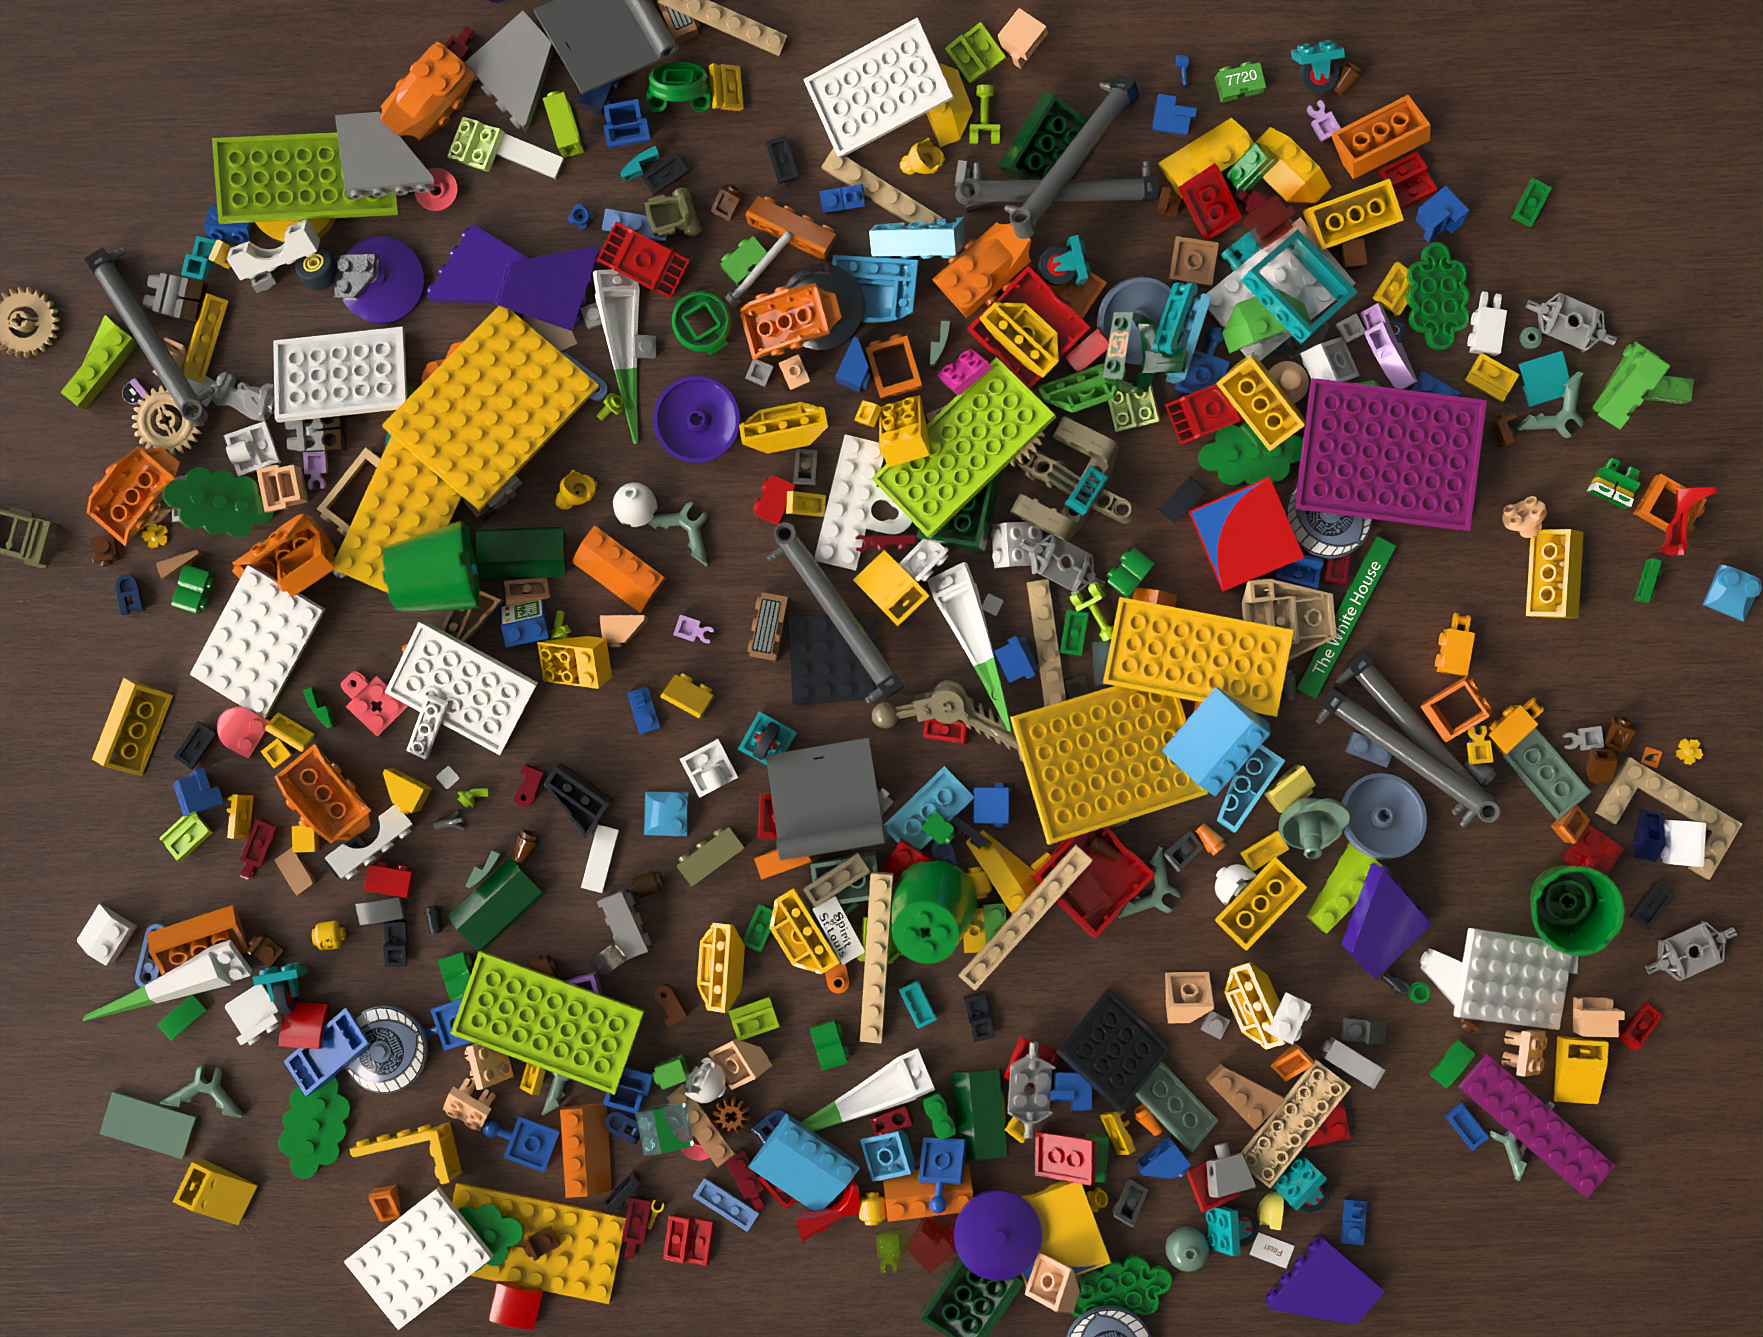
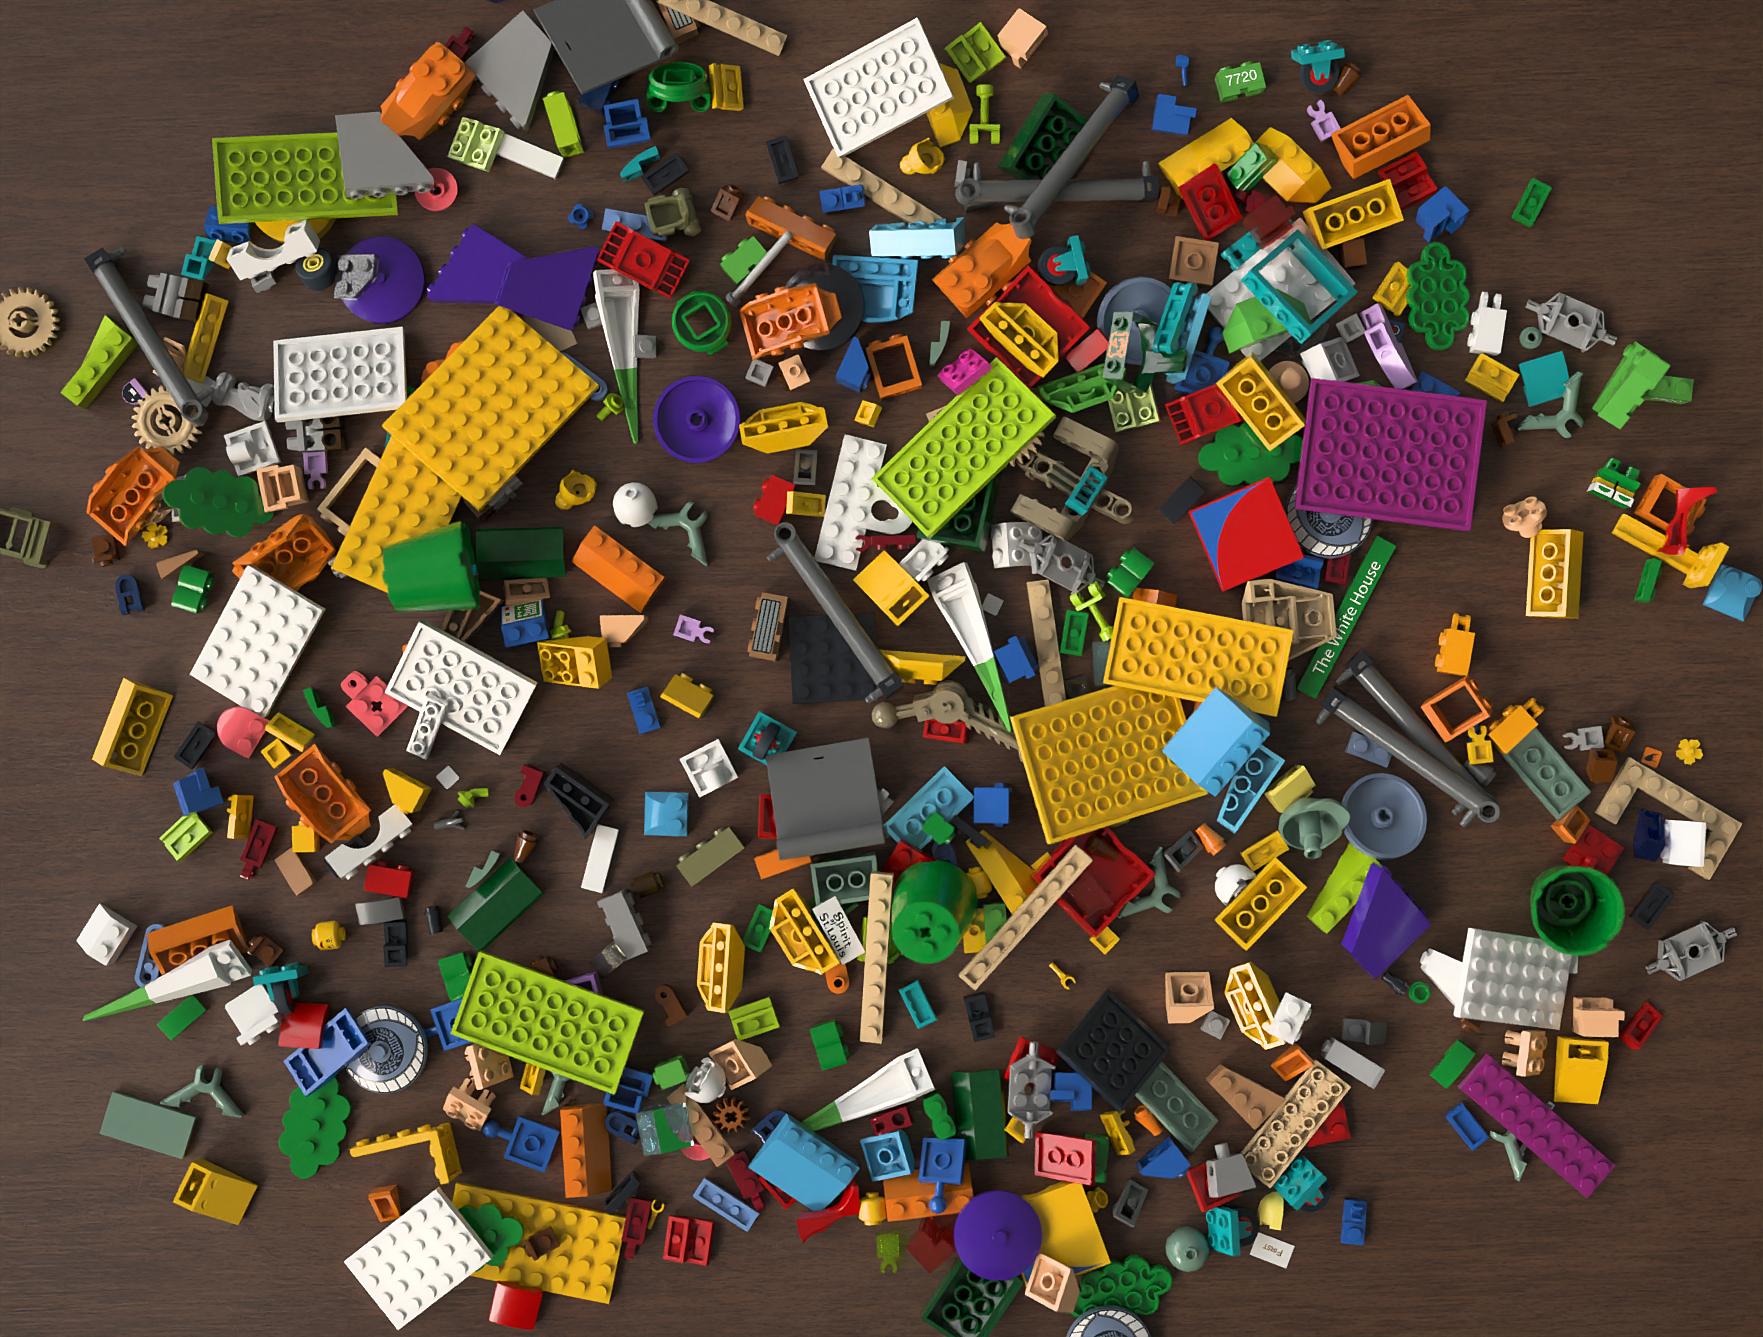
(305, 565): orange window -> none
(836, 879): dark tan plate -> none
(903, 431): yellow slope -> none
(921, 665): none -> yellow wedge
(1062, 975): none -> yellow hand
(1105, 940): none -> yellow plate
(1325, 1286): dark purple slope -> none
(1698, 567): none -> yellow bracket

